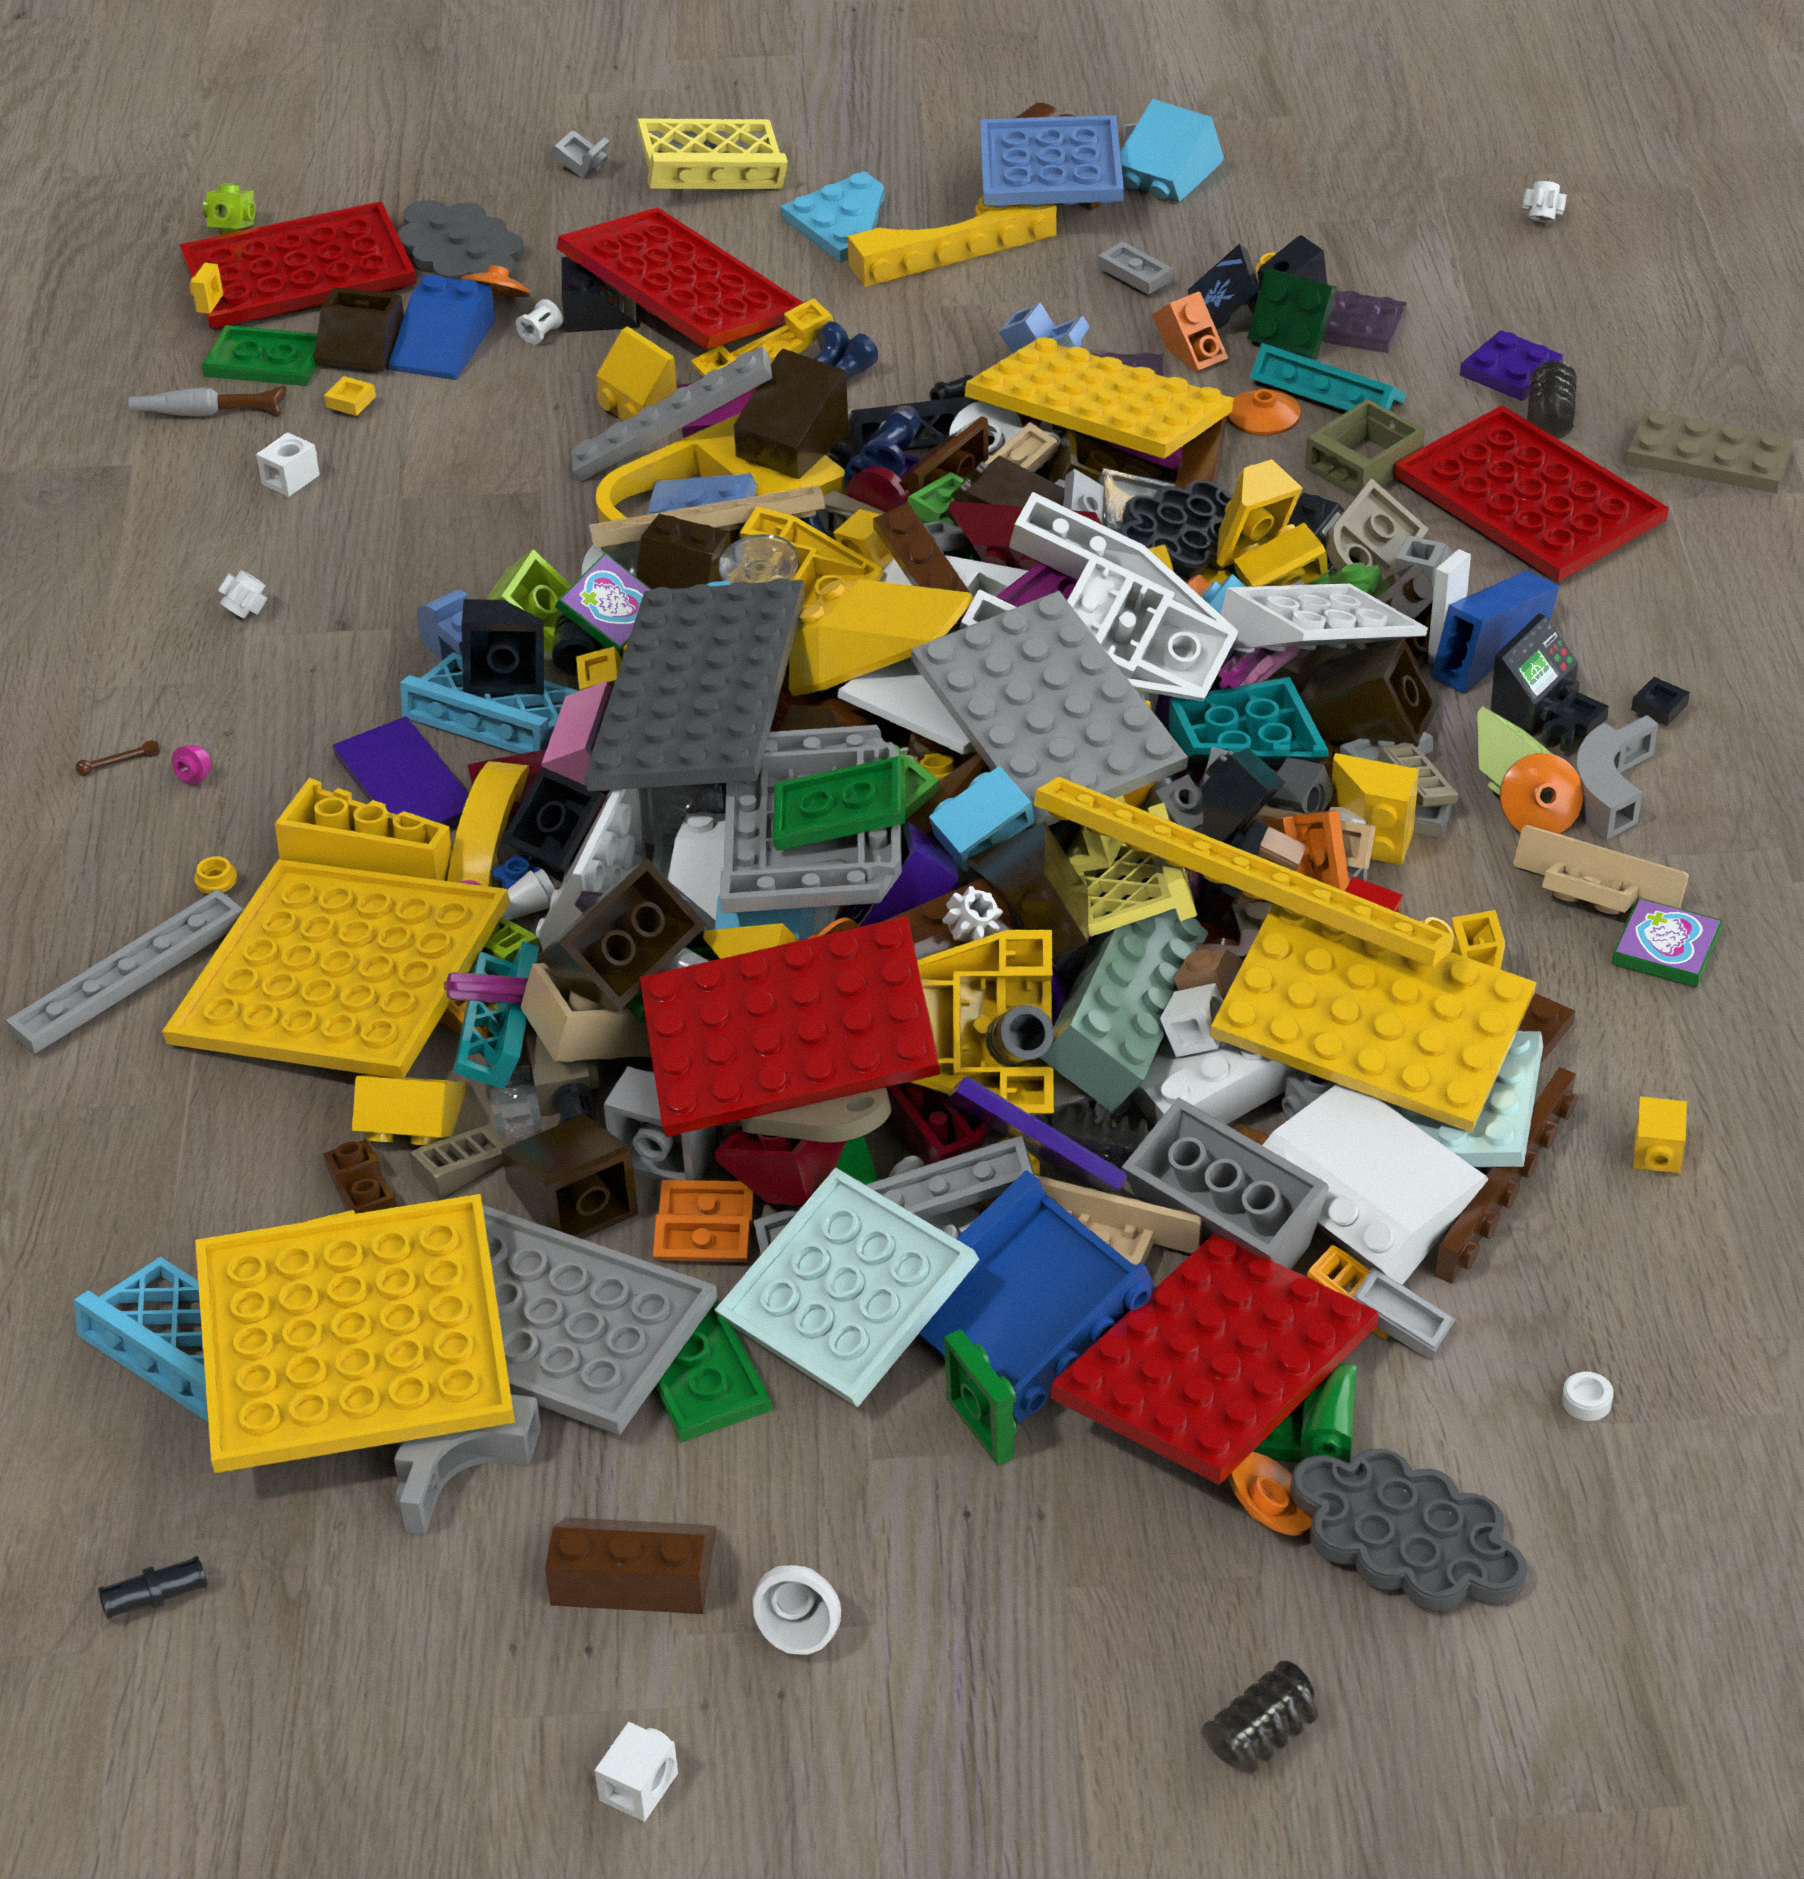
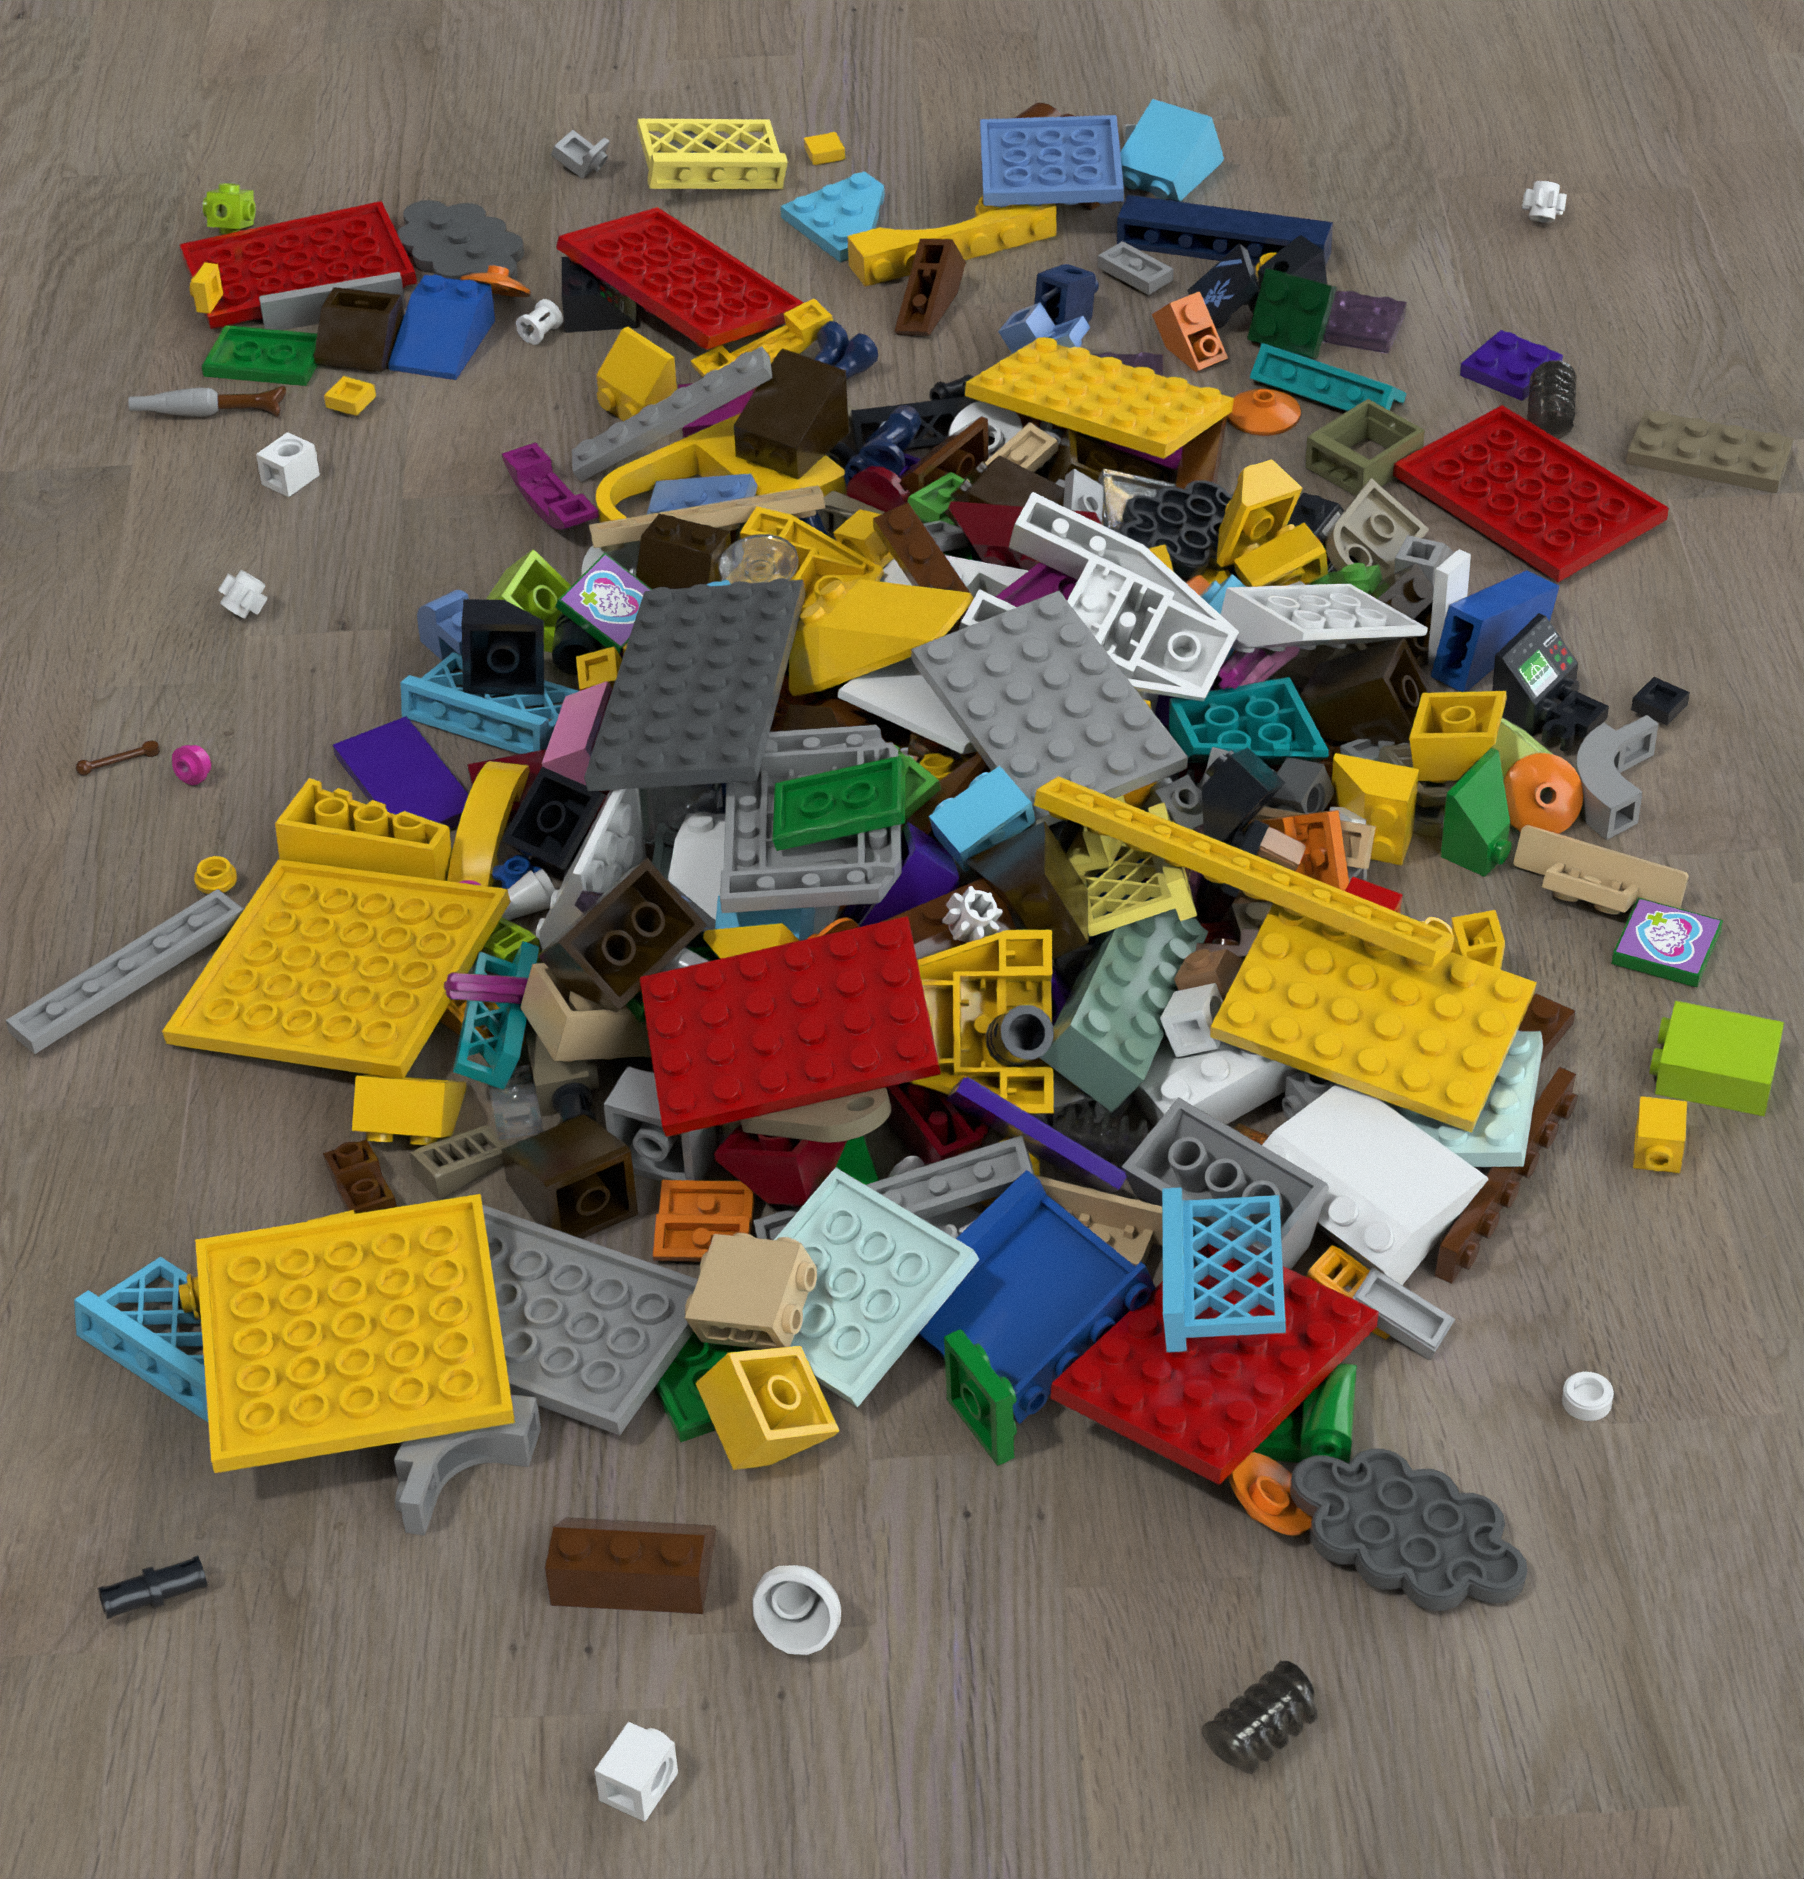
(190, 1296): none -> yellow plate
(304, 305): none -> light grey tile
(544, 491): none -> magenta slope
(751, 1291): none -> tan brick
(766, 1405): none -> yellow slope
(824, 148): none -> yellow tile
(930, 286): none -> reddish brown slope
(1066, 293): none -> dark blue torso
(1181, 1277): none -> medium azure fence
(1212, 230): none -> dark blue brick
(1454, 732): none -> yellow slope
(1477, 818): none -> green slope
(1717, 1057): none -> lime brick

